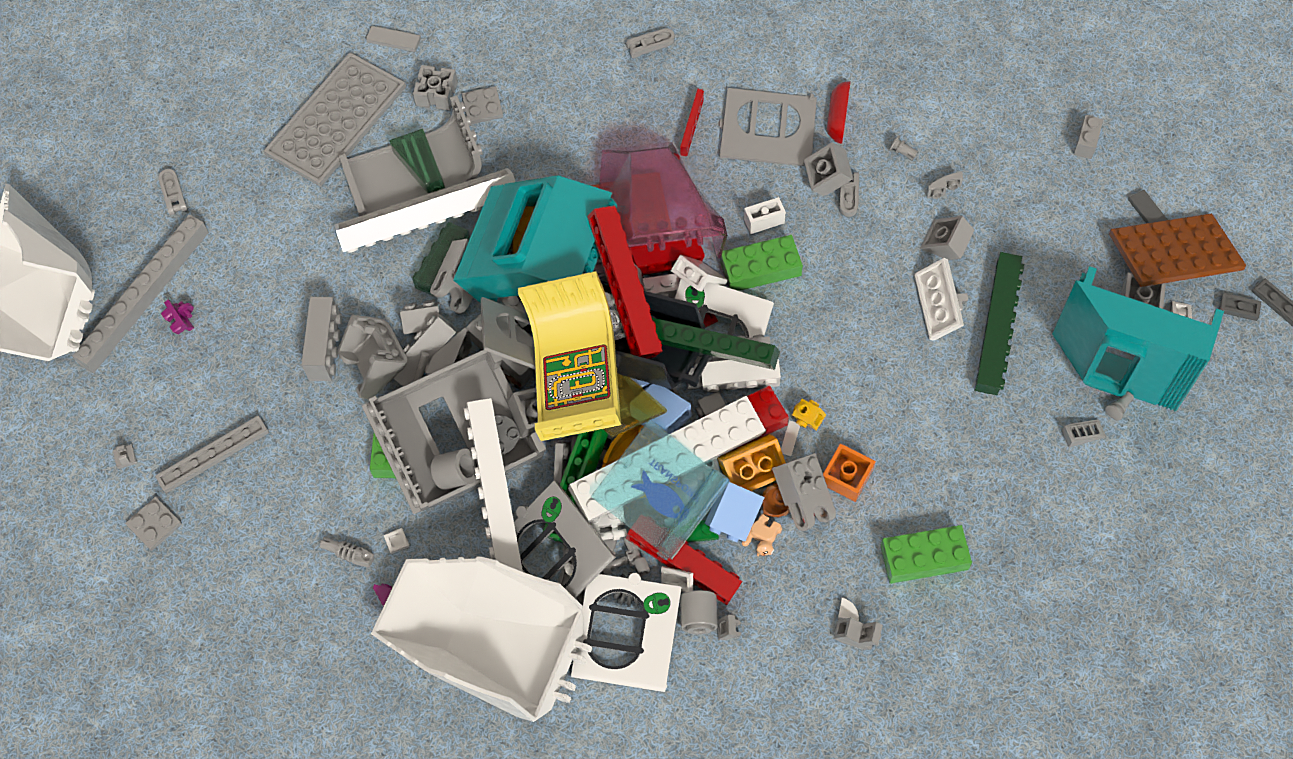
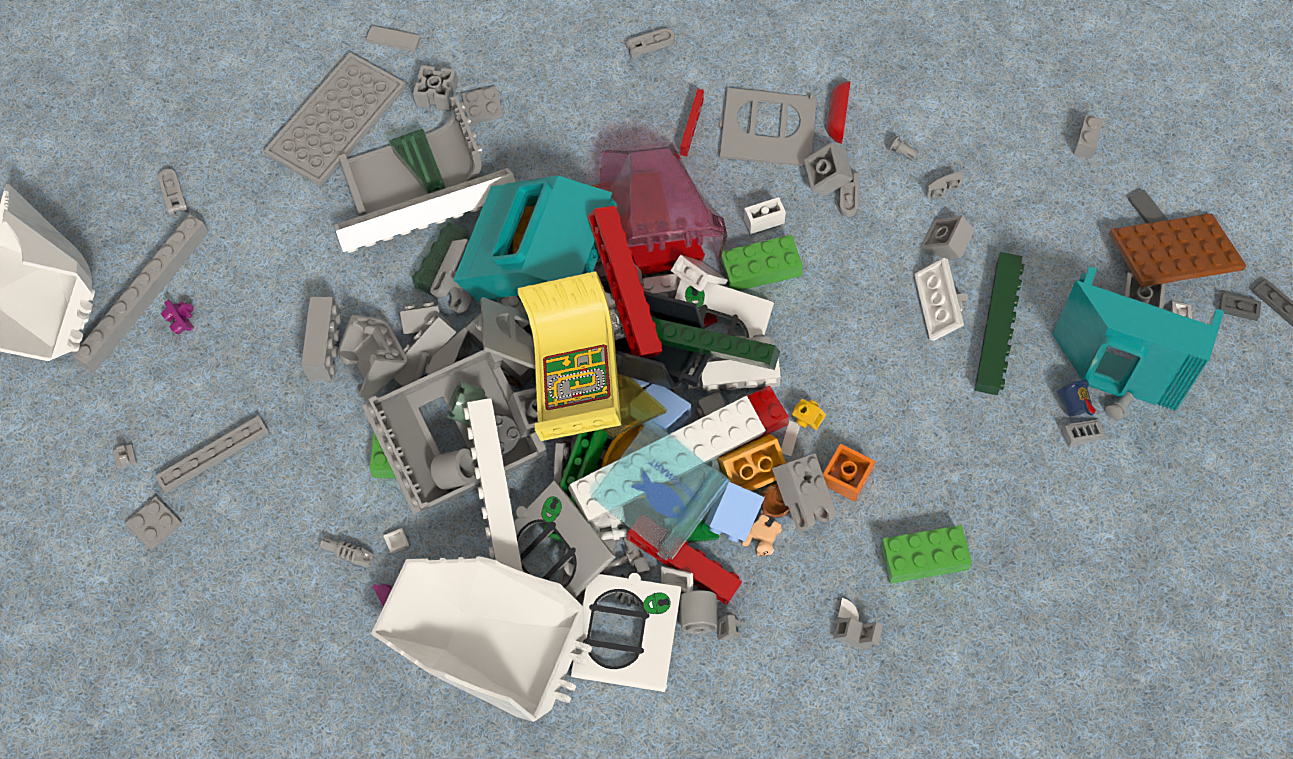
(459, 399): none -> sand green brick
(1076, 398): none -> dark blue hat

